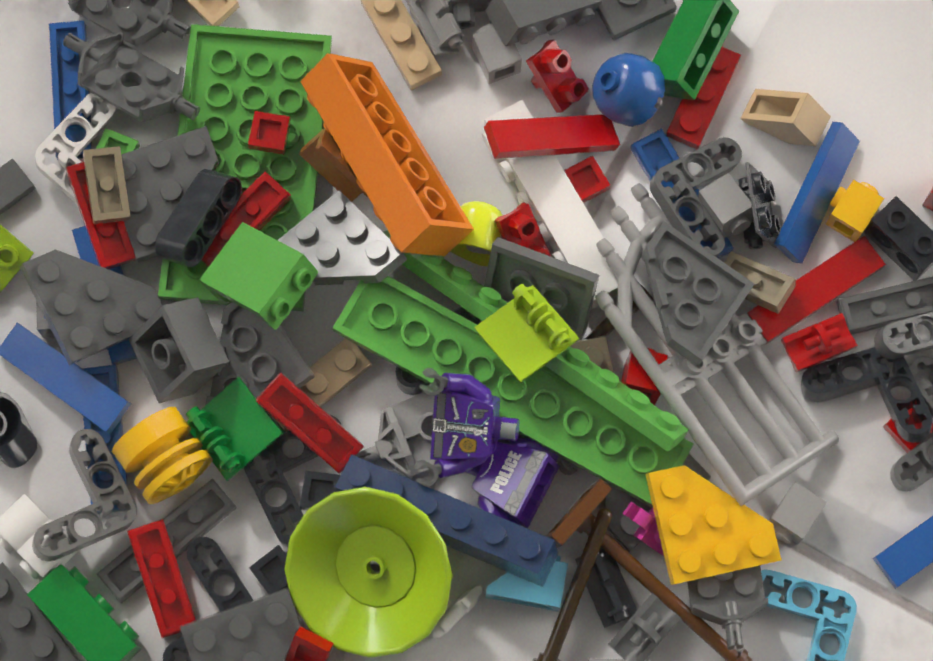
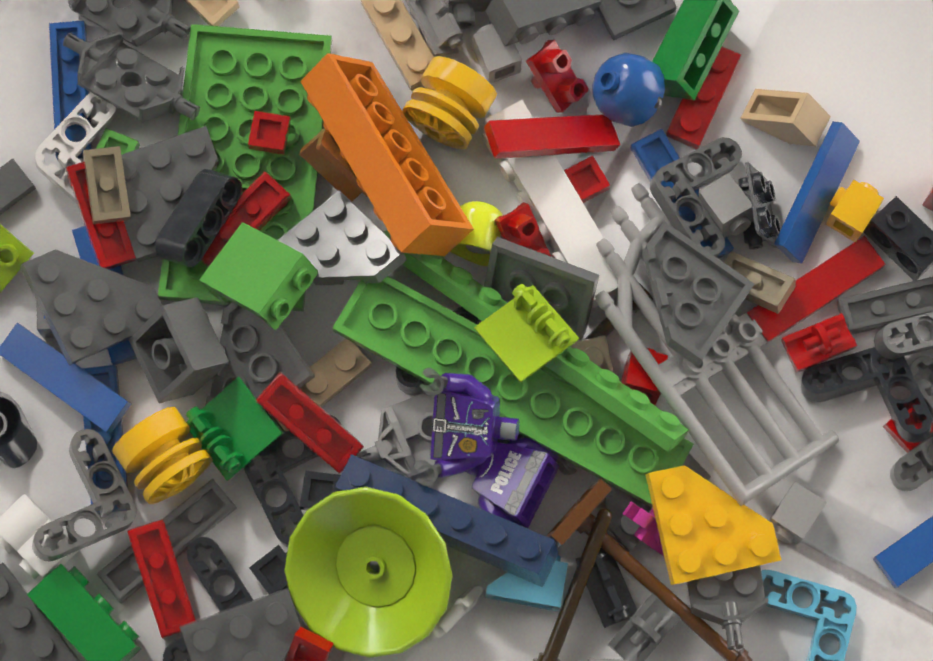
(449, 102): none -> yellow wheel

